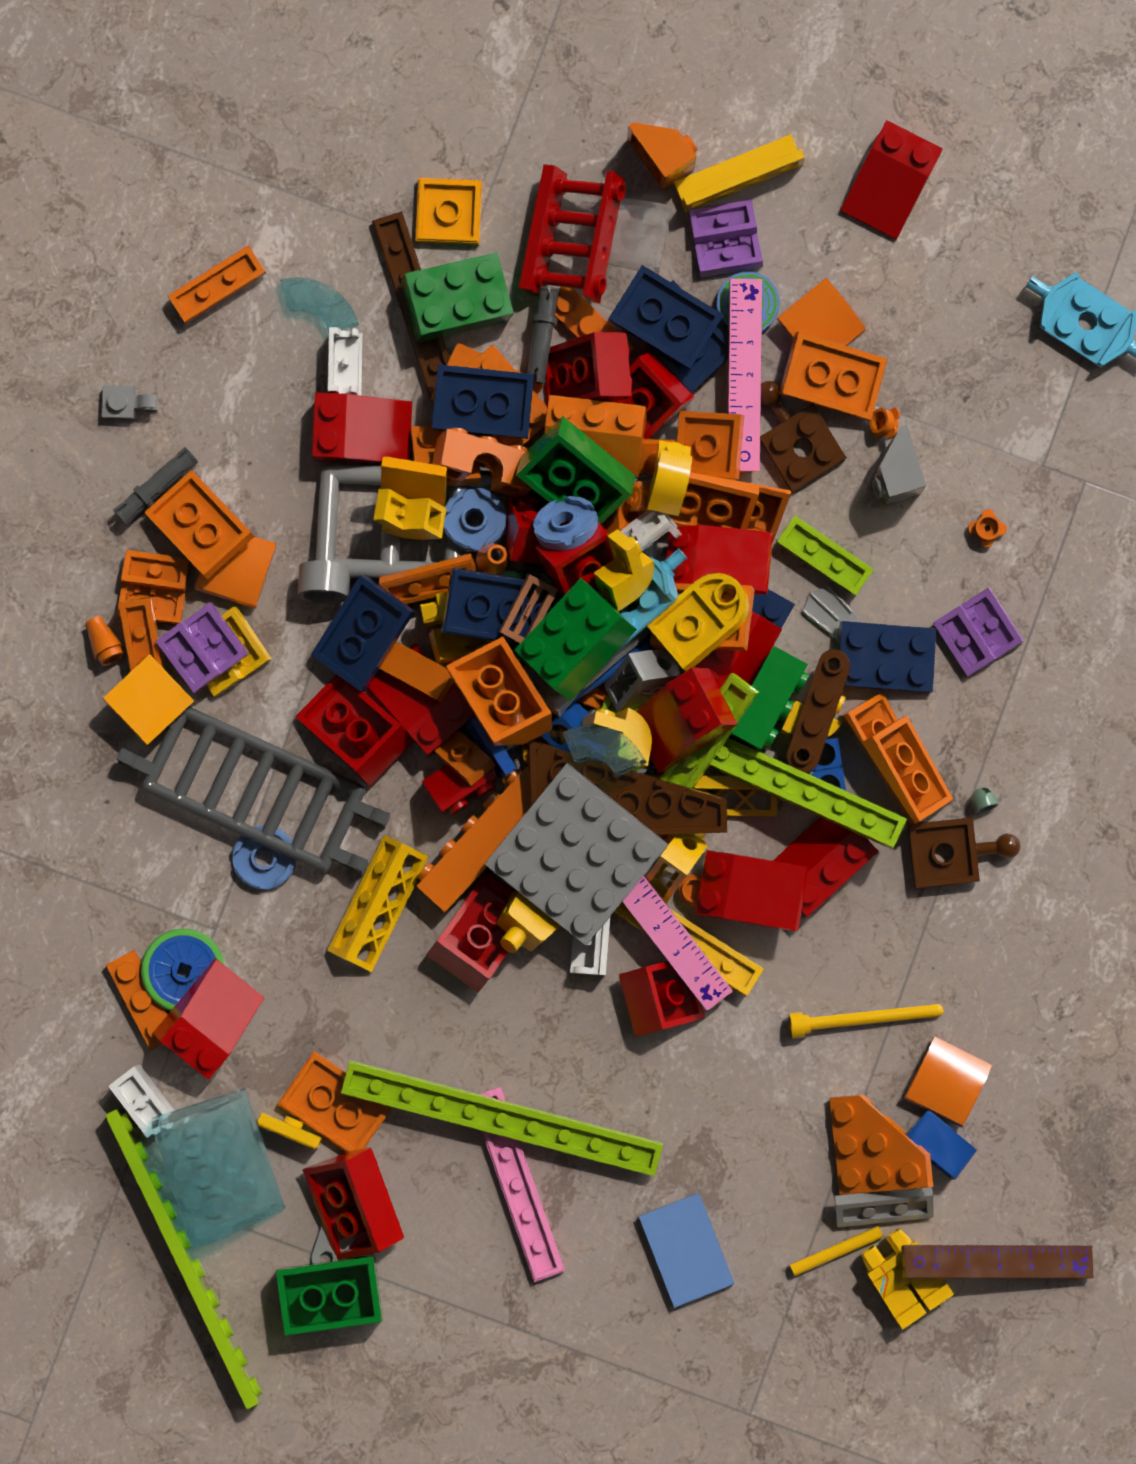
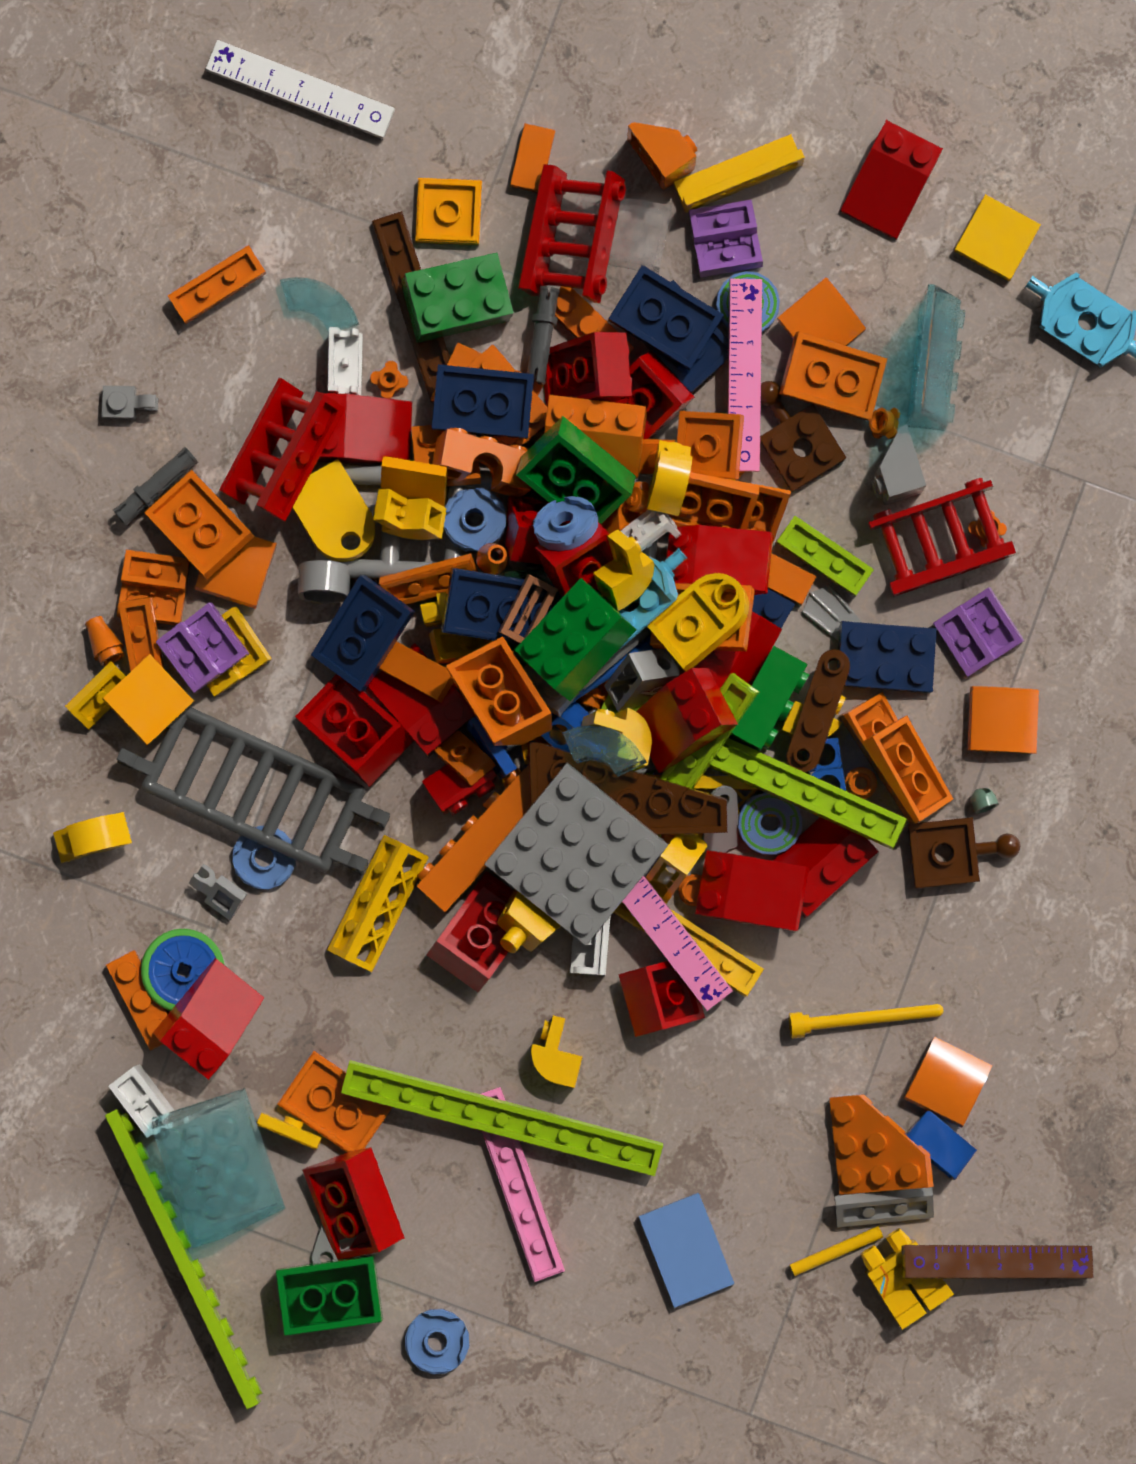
(88, 703): none -> yellow plate
(92, 837): none -> yellow brick
(221, 893): none -> light grey plate
(298, 458): none -> red fence
(300, 89): none -> white tile
(332, 510): none -> yellow tile
(398, 380): none -> orange plate
(417, 1341): none -> medium blue tile
(532, 154): none -> orange tile
(549, 1061): none -> yellow brick
(725, 841): none -> light grey piece
(765, 840): none -> medium blue tile
(789, 580): none -> orange tile
(864, 773): none -> orange plate
(934, 360): none -> clear light blue slope
(935, 568): none -> red fence
(997, 237): none -> yellow tile
(1003, 719): none -> orange slope

